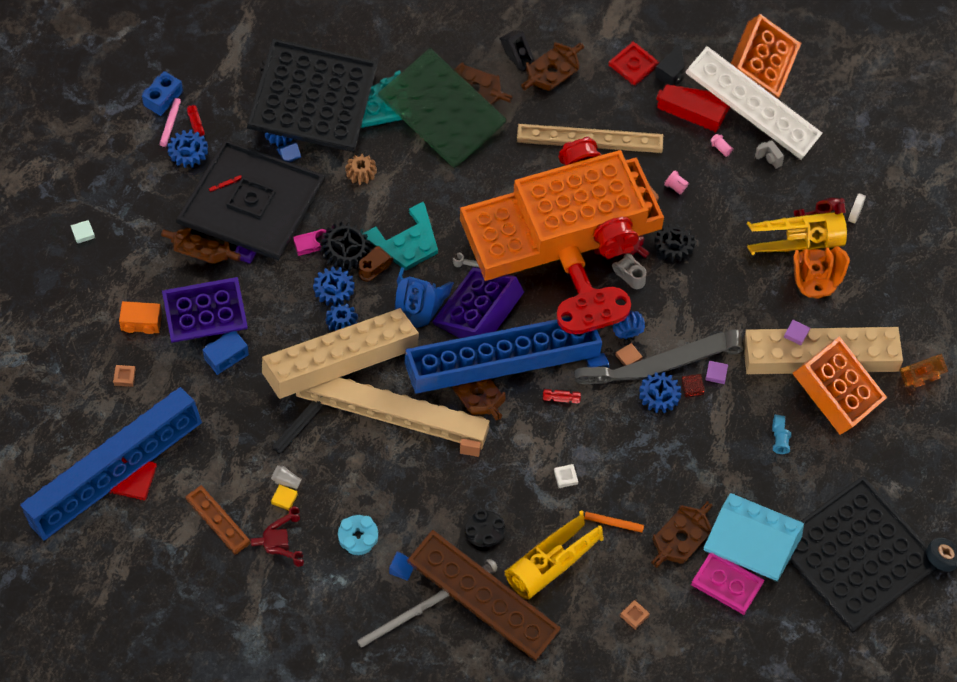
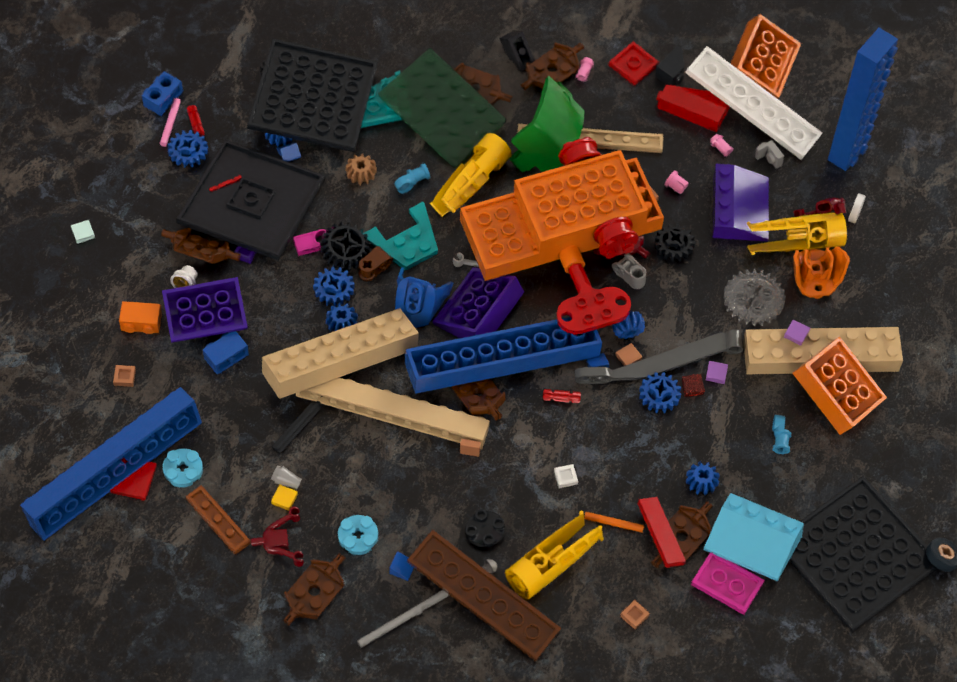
(175, 459): none -> medium azure plate
(184, 277): none -> white piece
(318, 575): none -> reddish brown plate
(406, 182): none -> dark azure connector
(467, 179): none -> yellow piece
(554, 124): none -> green panel
(585, 66): none -> bright pink pin
(661, 532): none -> red tile
(702, 478): none -> blue gear
(738, 199): none -> dark purple slope
(769, 305): none -> clear gear
(863, 99): none -> blue brick
(925, 369): clear orange brick -> none

